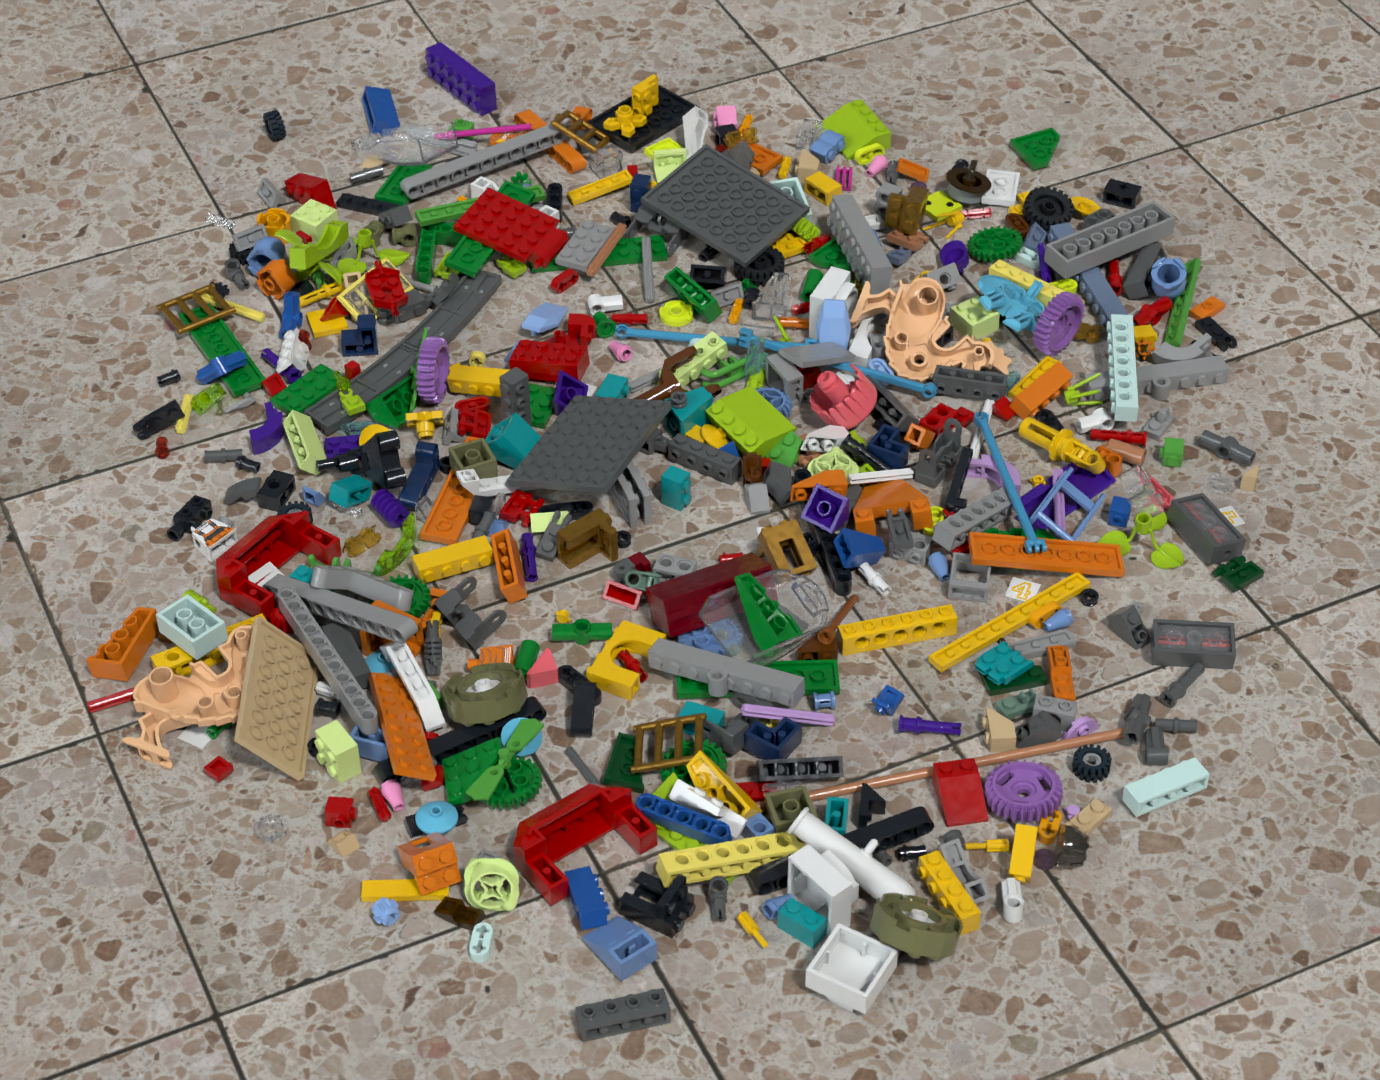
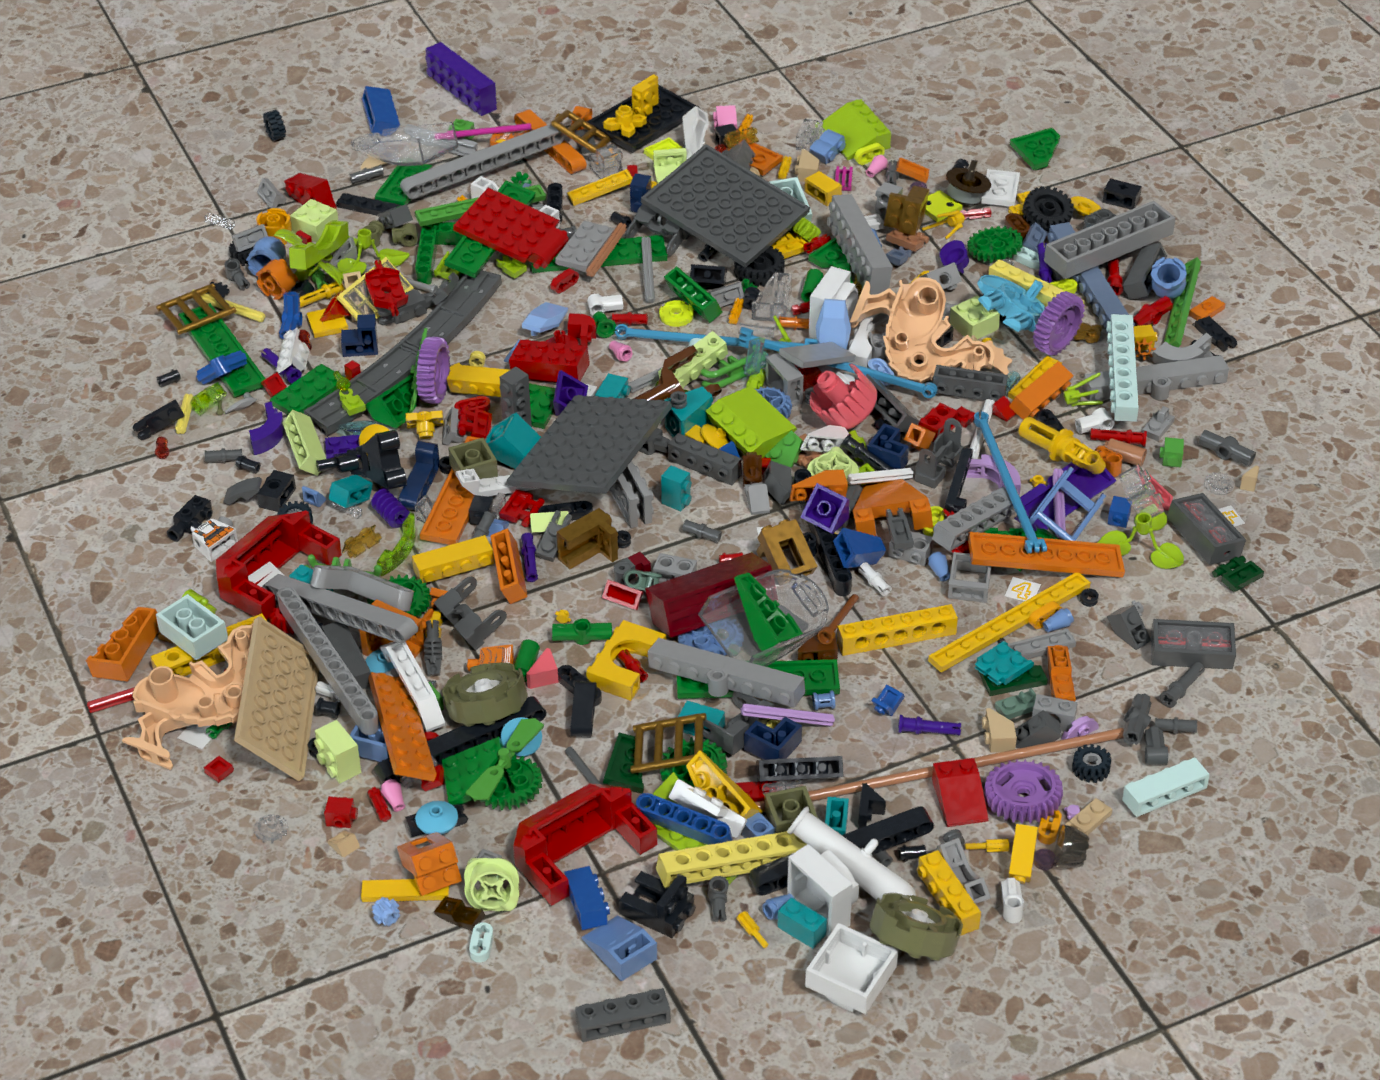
(702, 531): none -> dark grey pin

